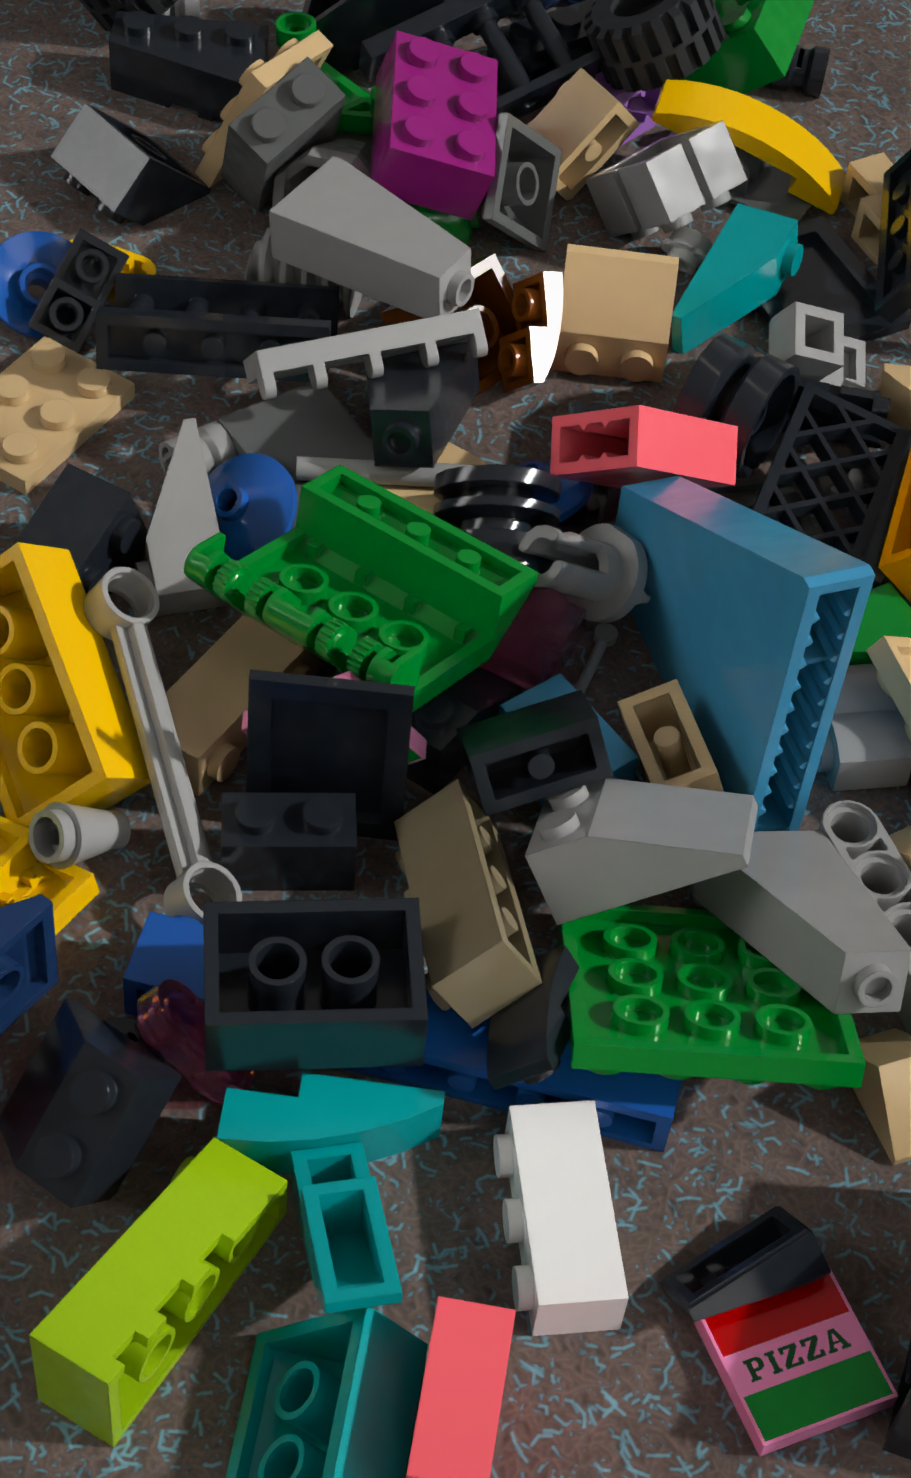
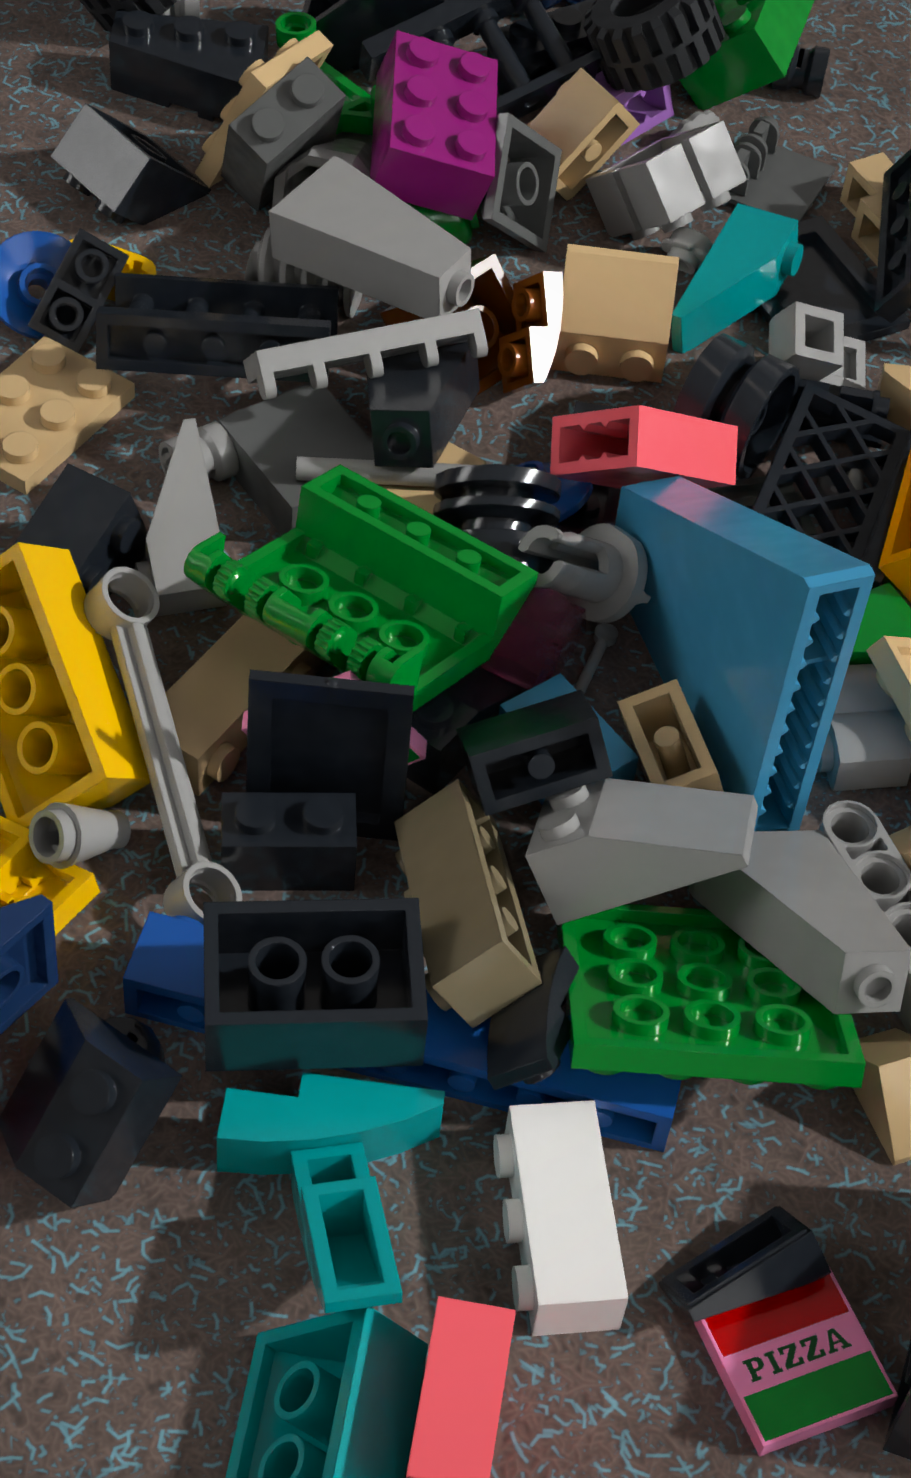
(154, 1290): lime wedge -> none
(174, 1024): clear pink plate -> none
(263, 505): blue dish -> none
(758, 131): yellow slope -> none

